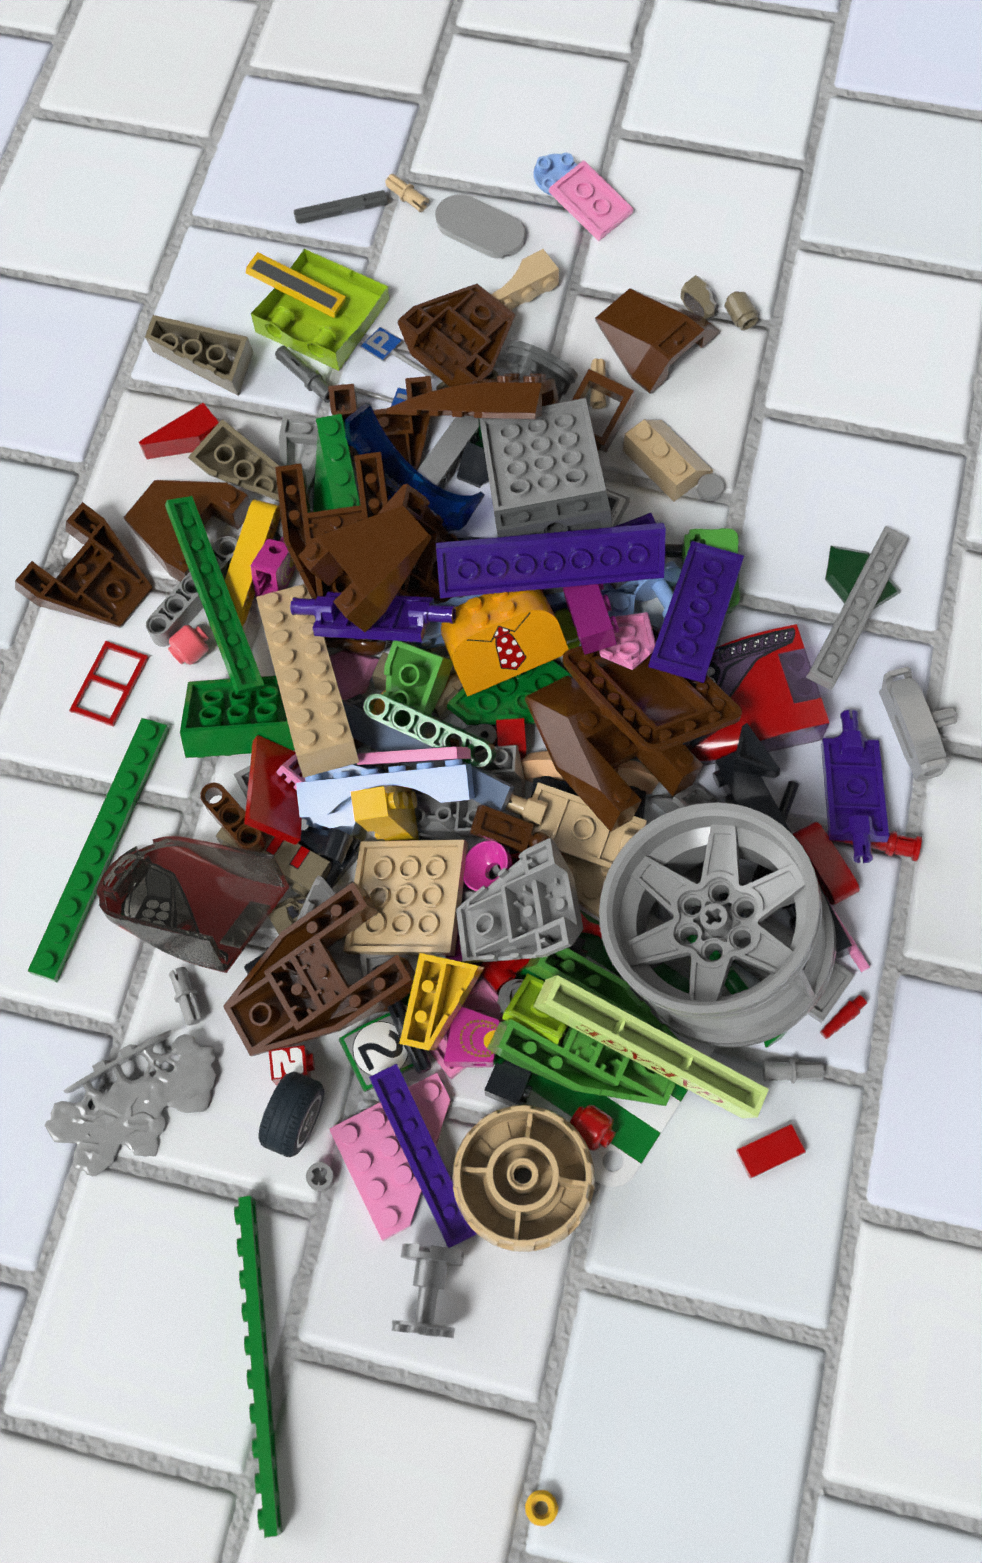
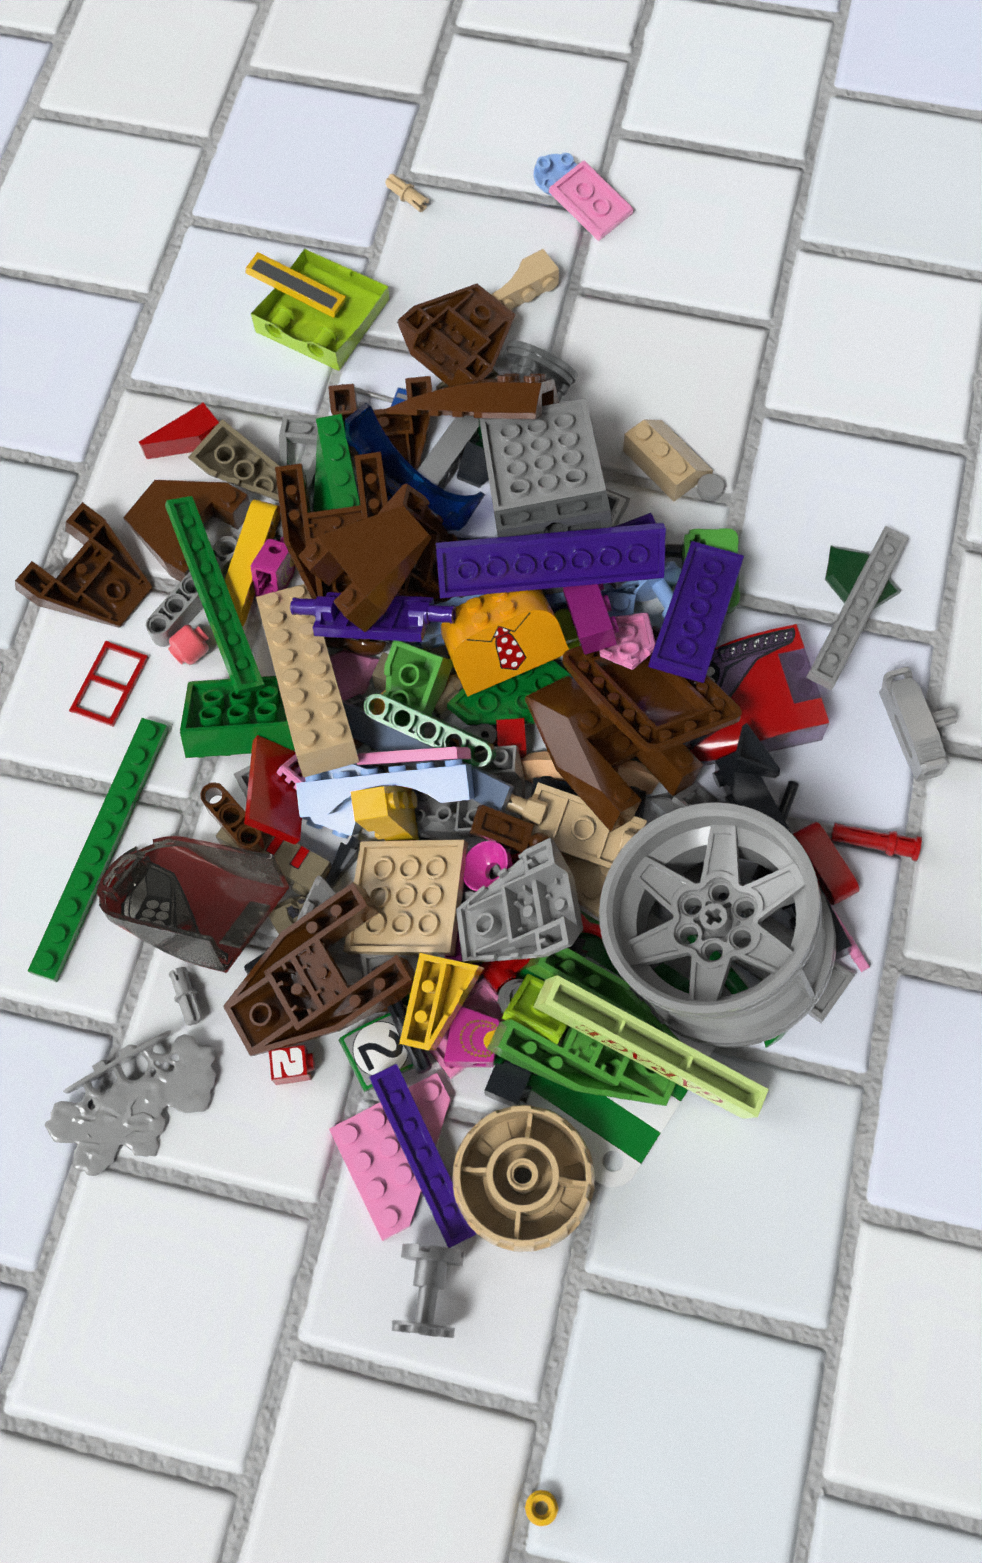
(202, 350): dark tan wedge -> none
(259, 1375): green plate -> none
(291, 1114): black wheel -> none
(310, 1177): light grey bush -> none
(312, 379): dark grey pin -> none
(328, 844): black piece -> none
(340, 206): dark grey axle -> none
(383, 344): piece -> none
(479, 226): light grey tile -> none
(593, 1126): red head -> none
(597, 399): tan axle -> none
(613, 390): reddish brown window -> none
(651, 335): reddish brown wedge -> none
(698, 297): dark tan rock -> none
(741, 310): dark tan brick -> none
(770, 1151): red tile -> none
(793, 1071): light grey axle -> none
(844, 1016): red animal -> none
(854, 788): dark purple plate -> none

